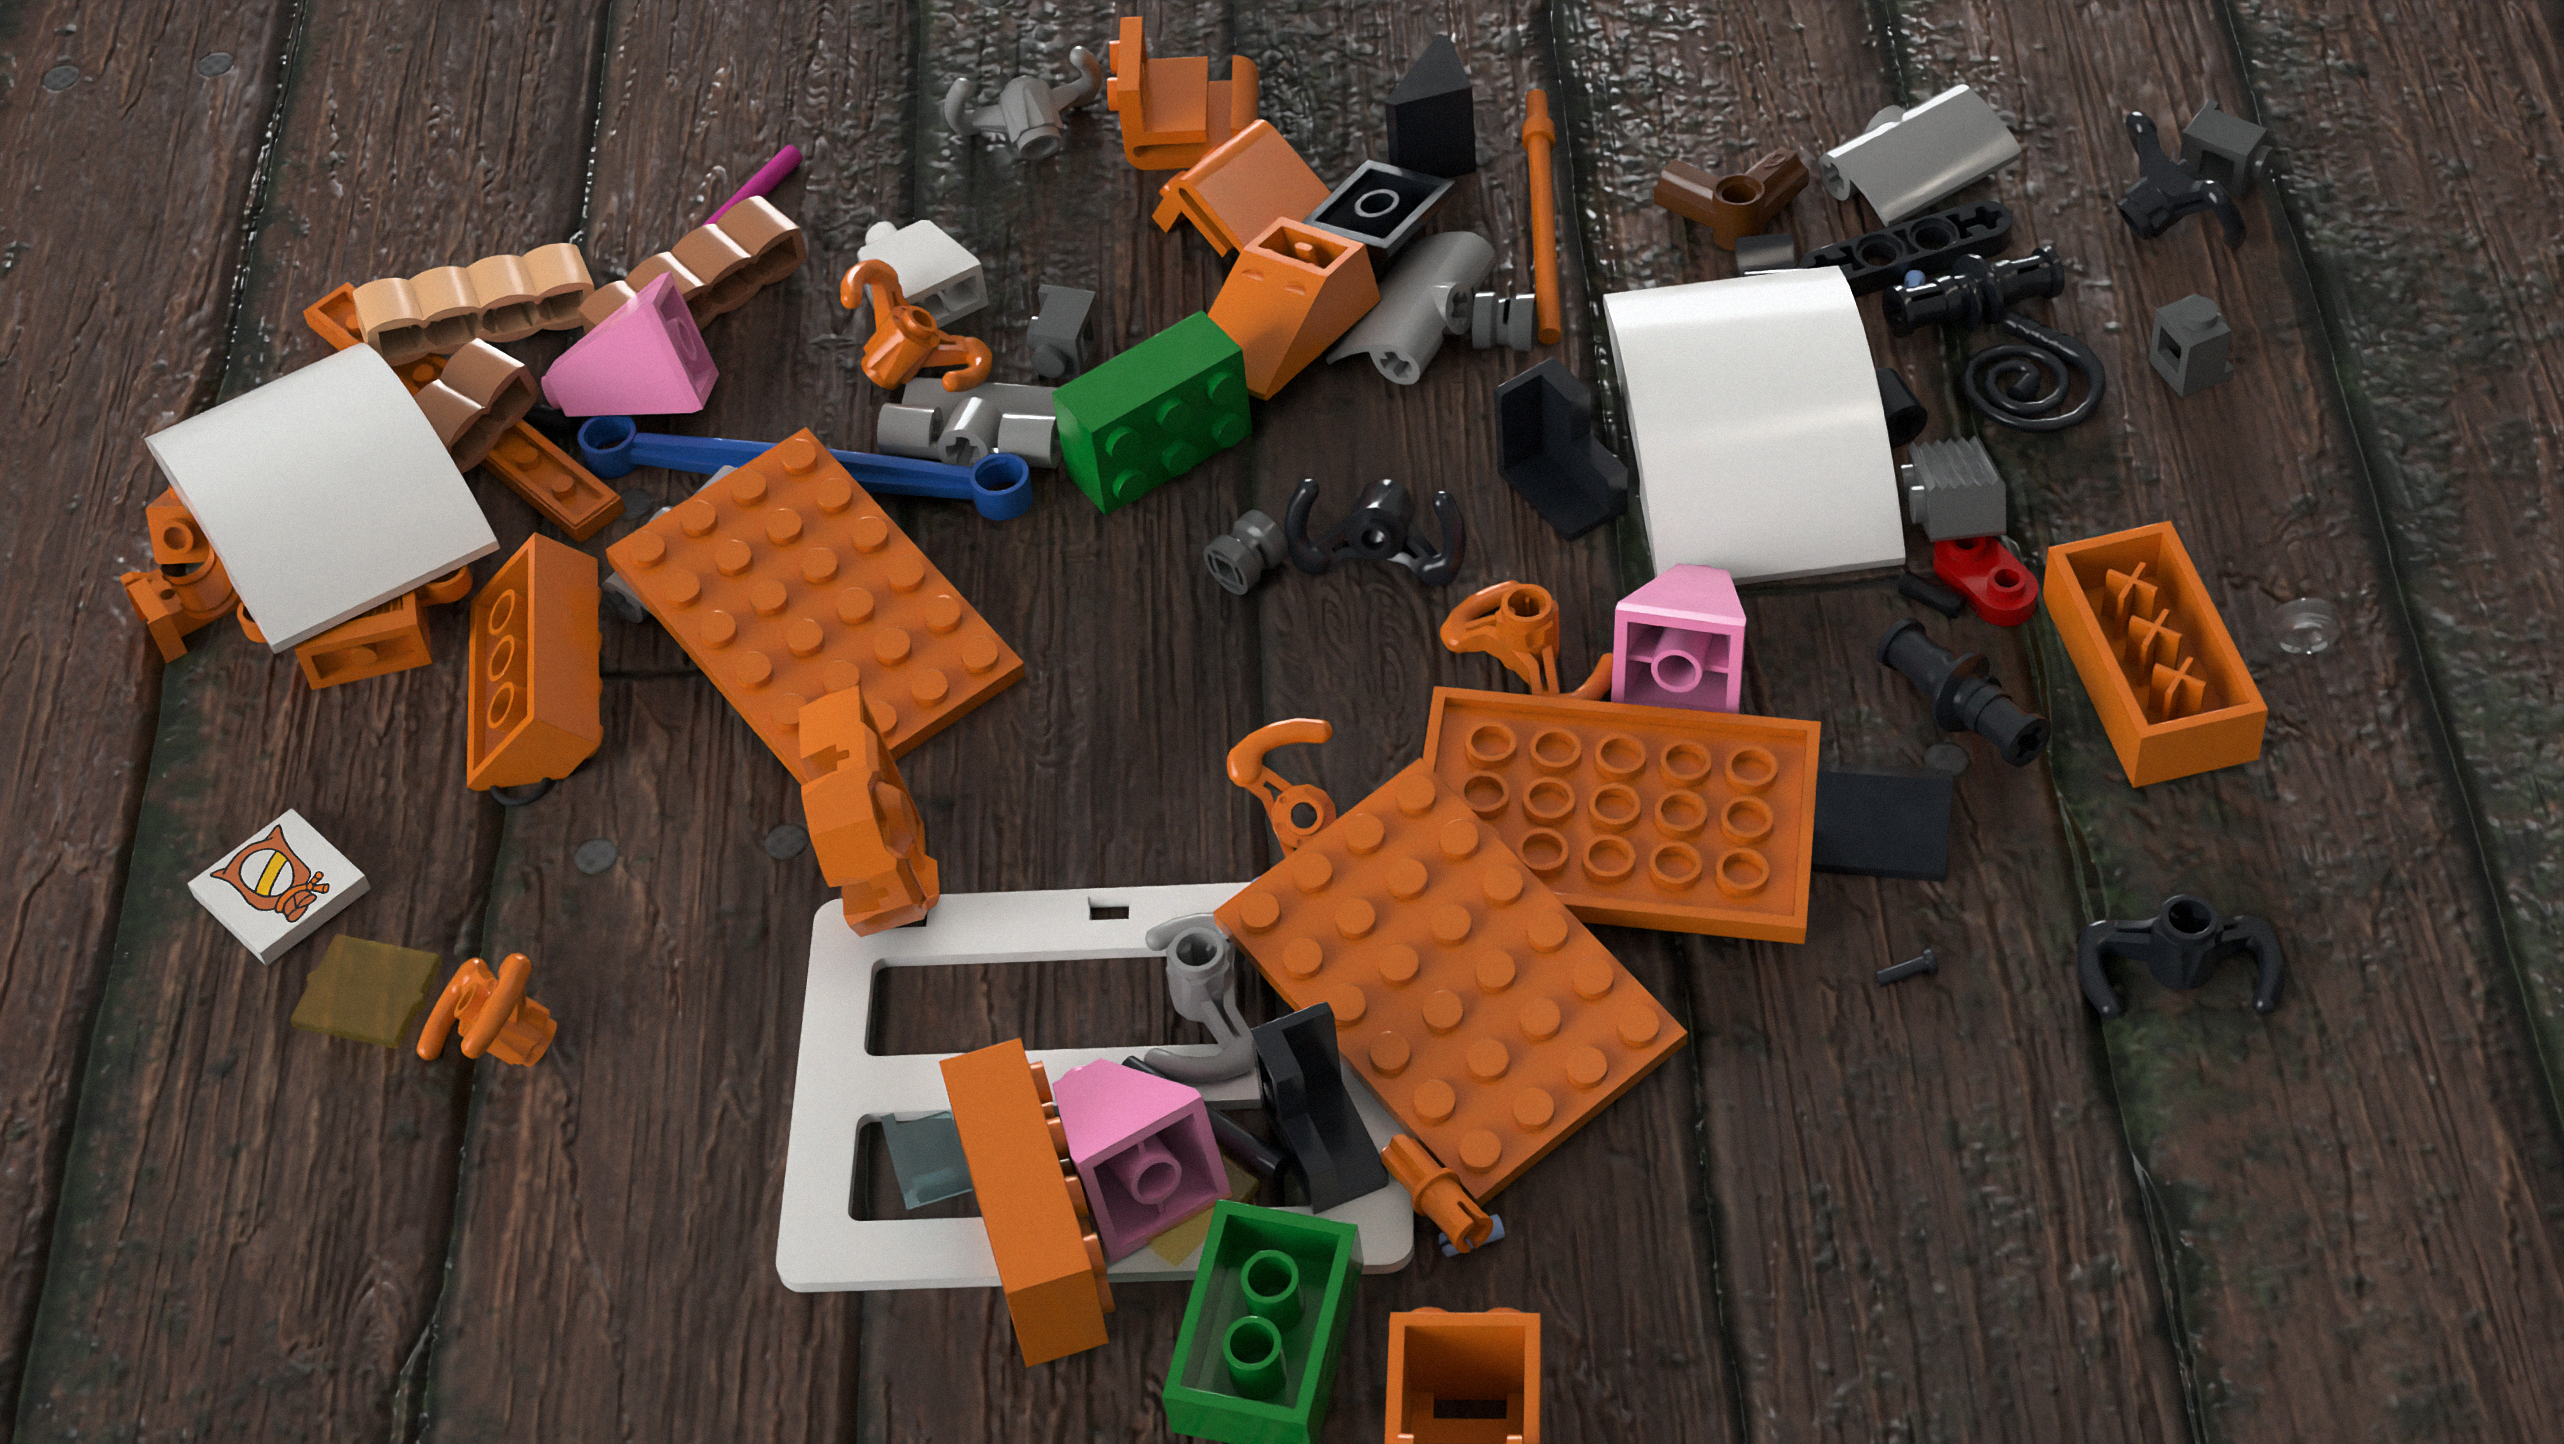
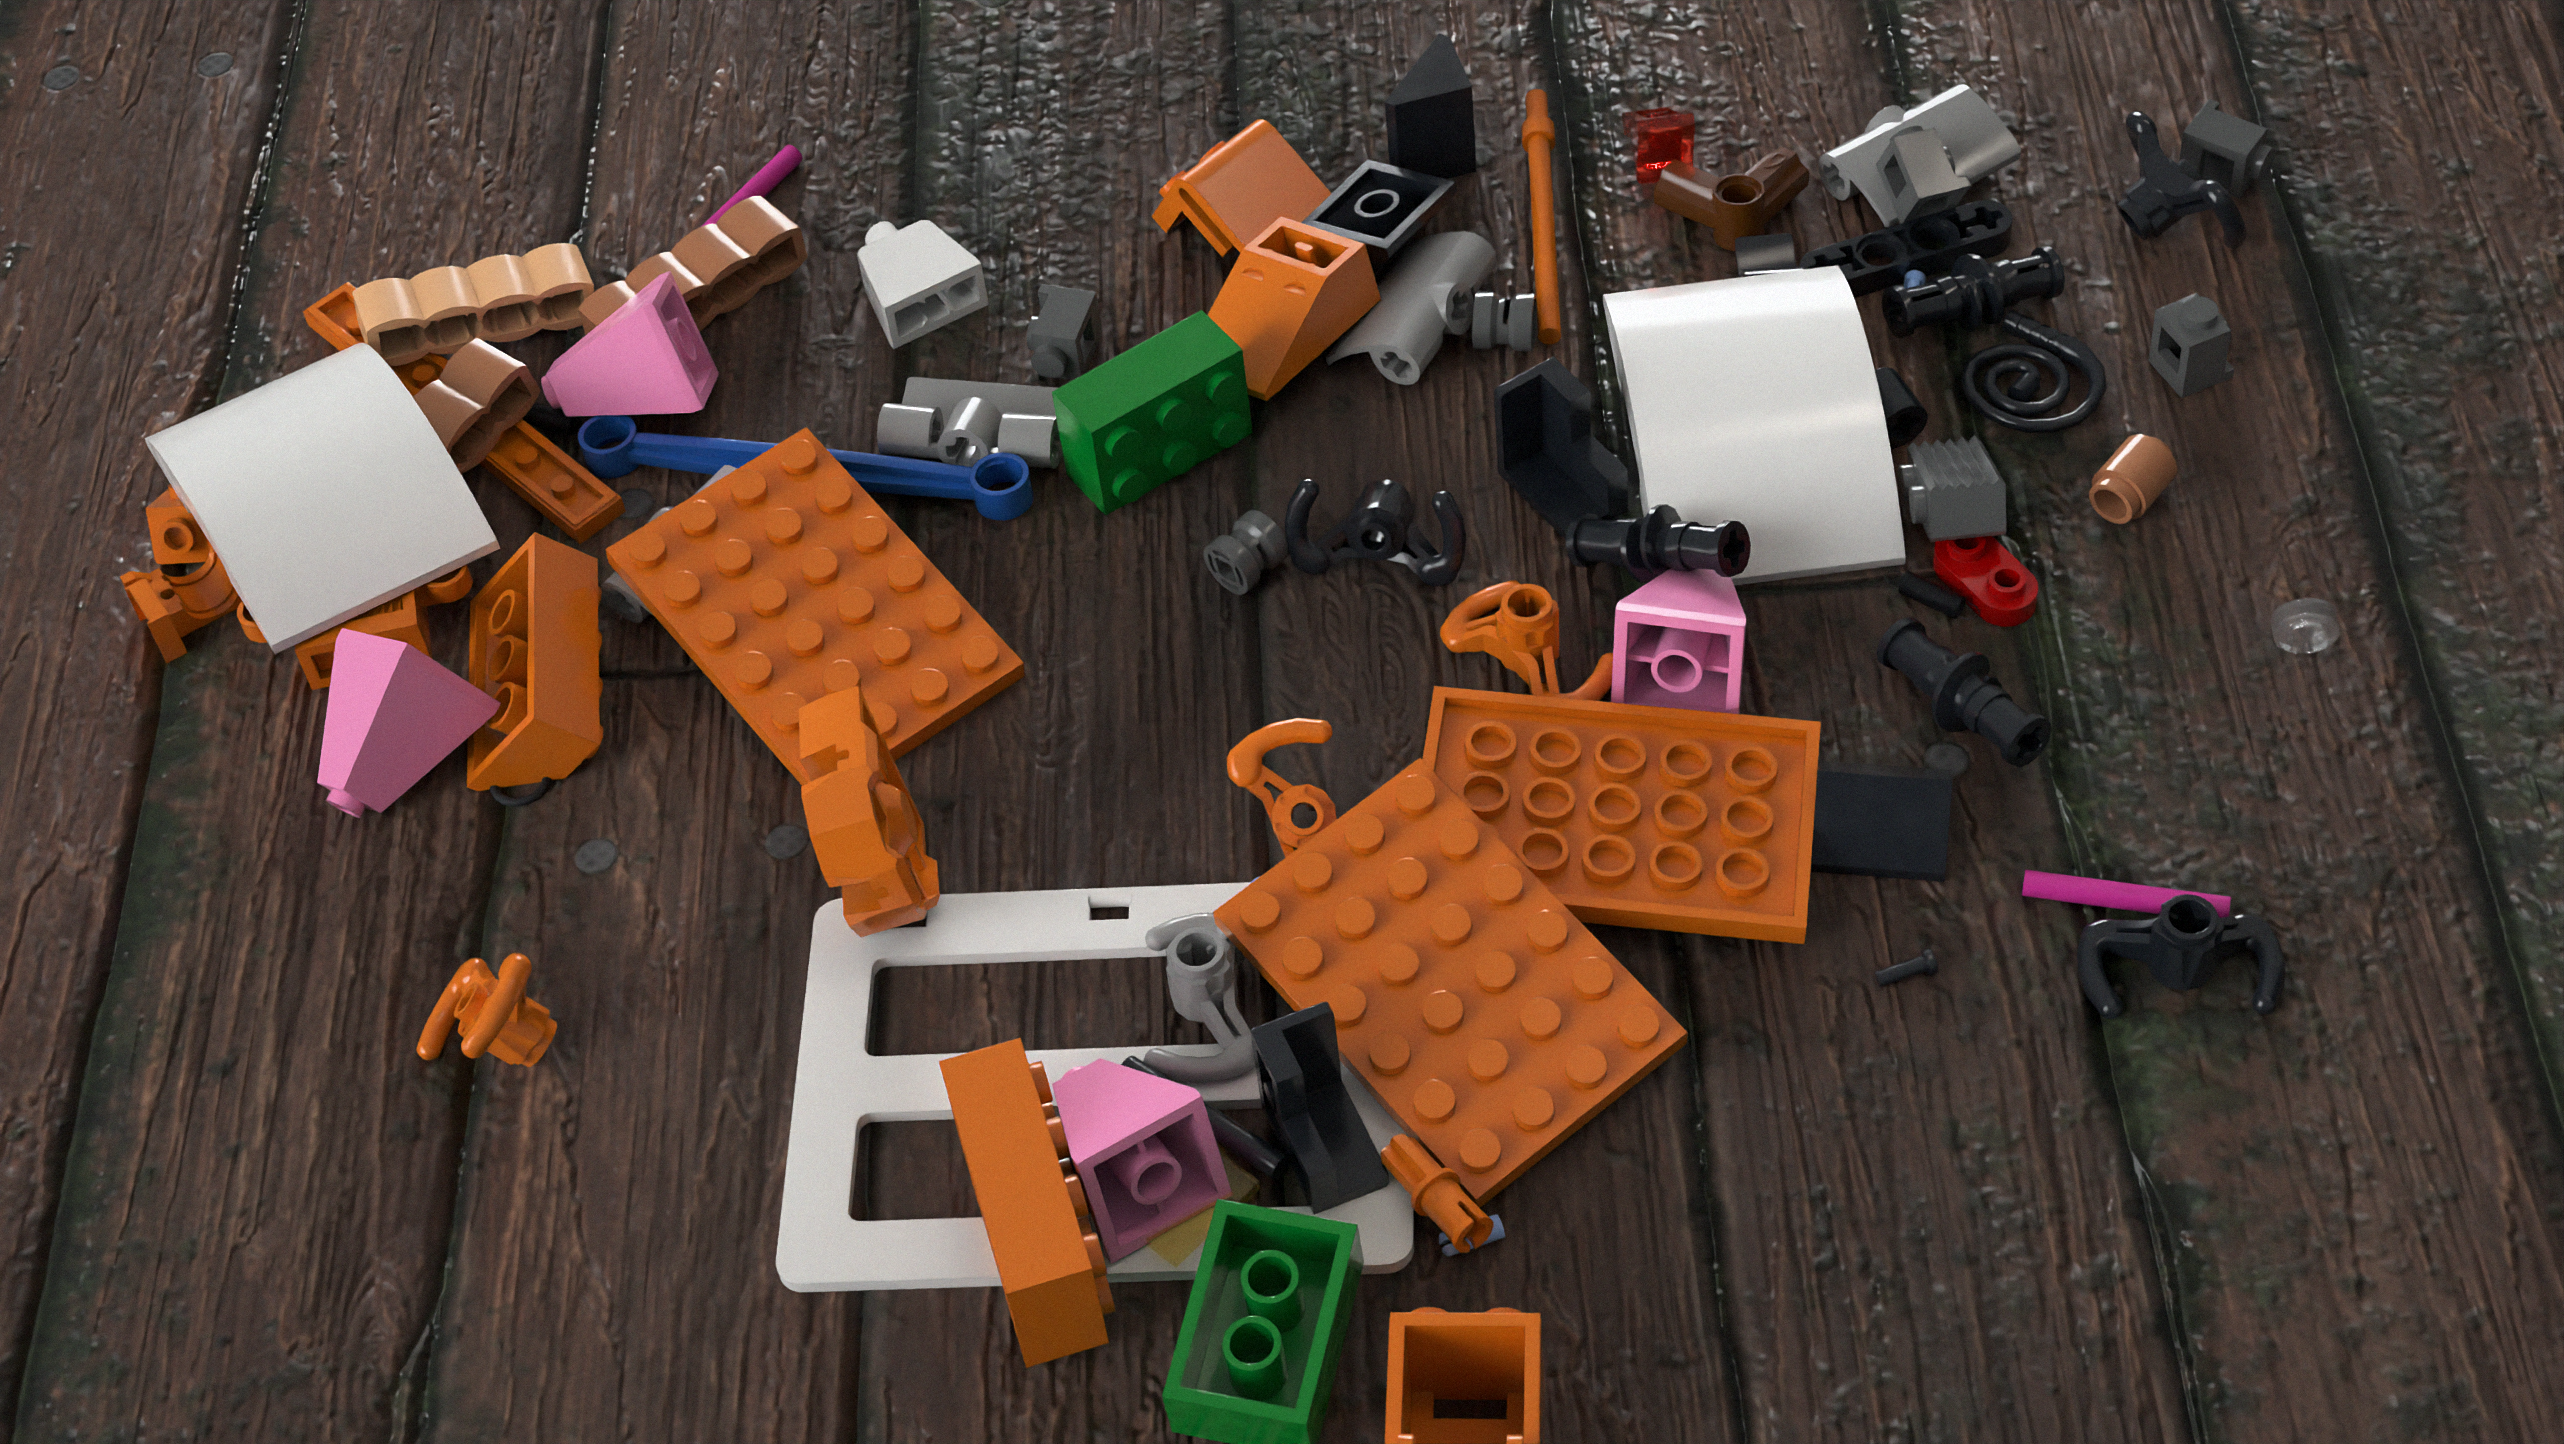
(279, 886): white tile -> none
(366, 991): clear yellow piece -> none
(391, 720): none -> bright pink slope
(909, 335): orange piece -> none
(927, 1158): clear light blue panel -> none
(1026, 108): light grey piece -> none
(1170, 105): orange piece -> none
(1657, 544): none -> black piece
(1659, 138): none -> clear red slope
(1920, 174): none -> dark grey brick
(2109, 893): none -> dark pink bar
(2132, 479): none -> nougat brick
(2153, 654): orange brick -> none

